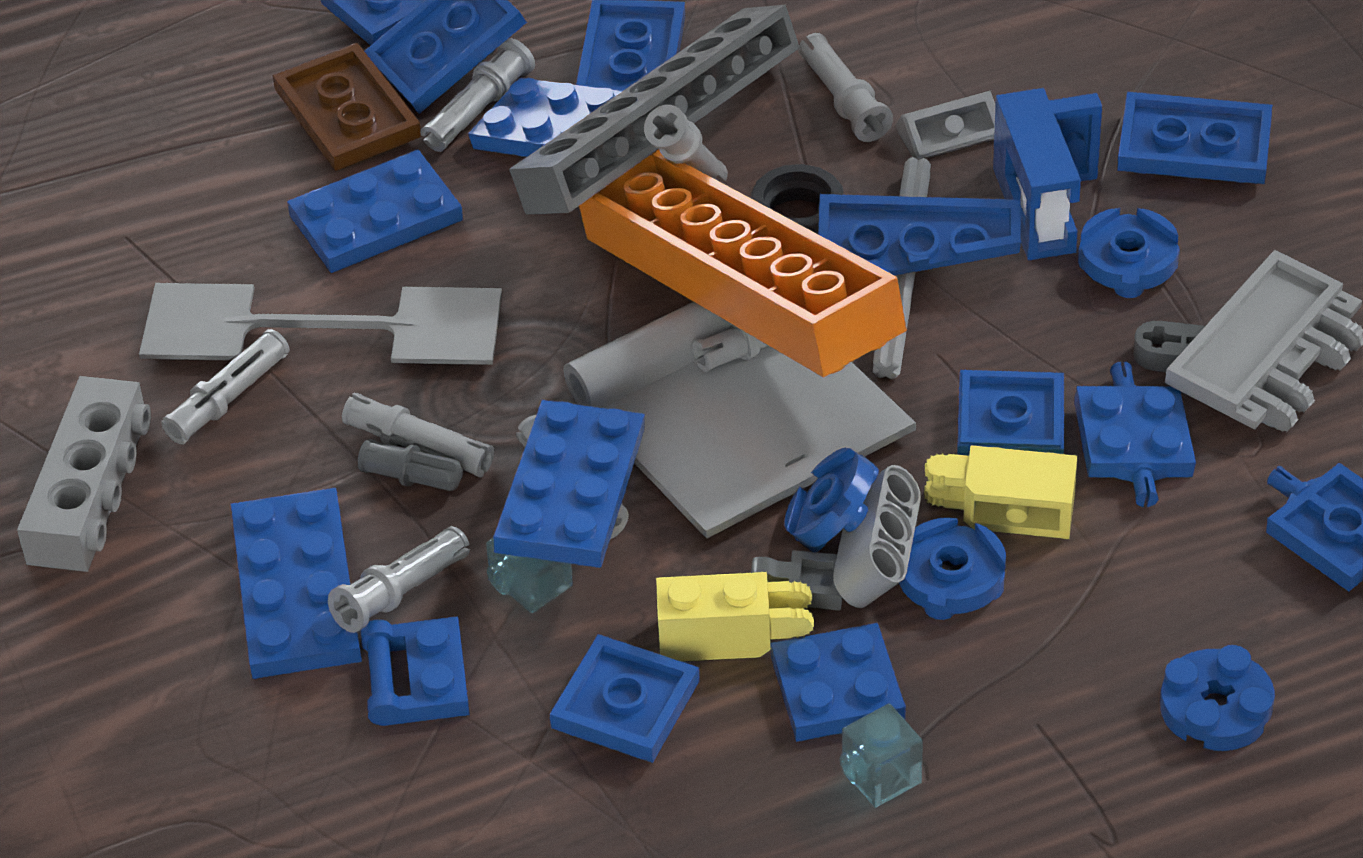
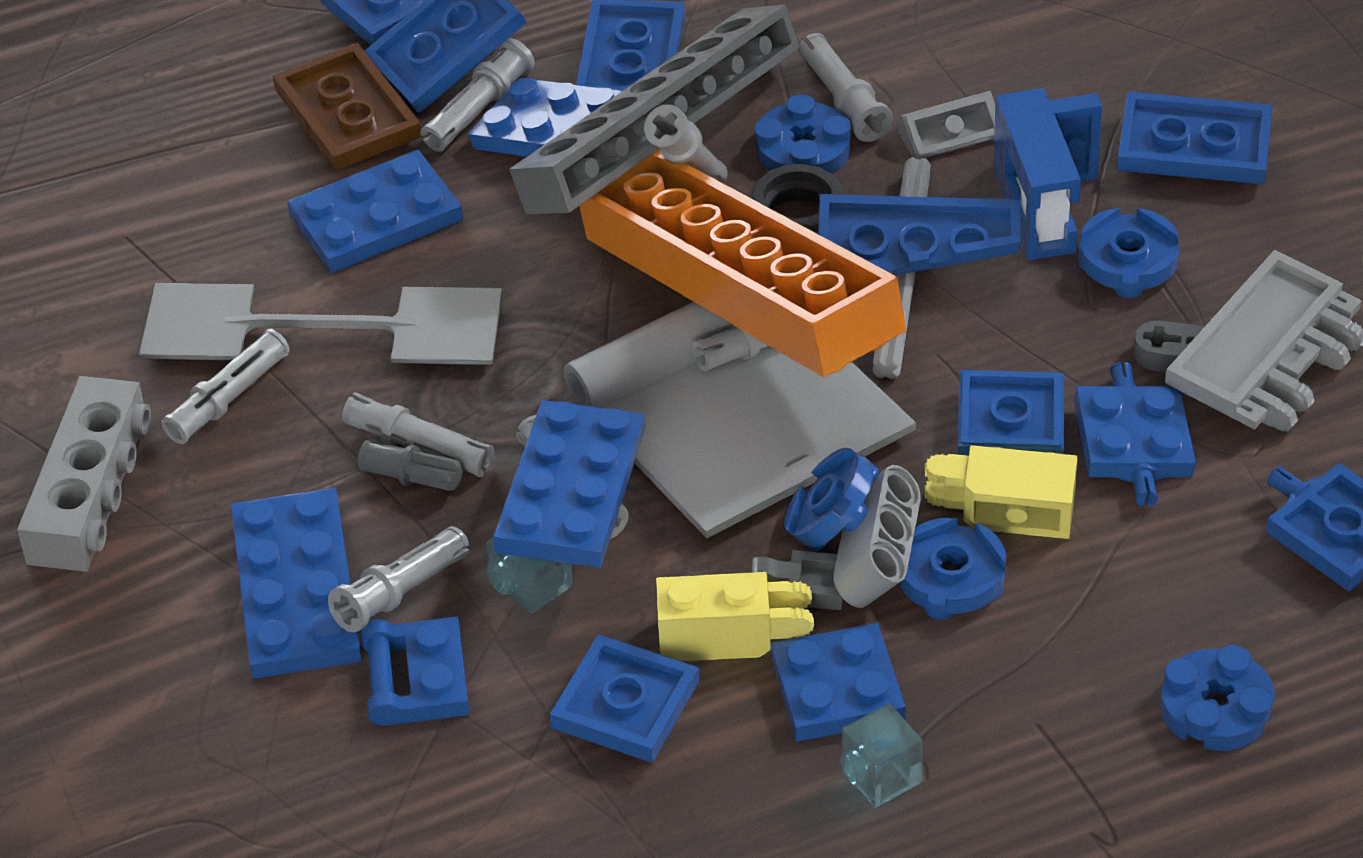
(803, 119): none -> blue plate

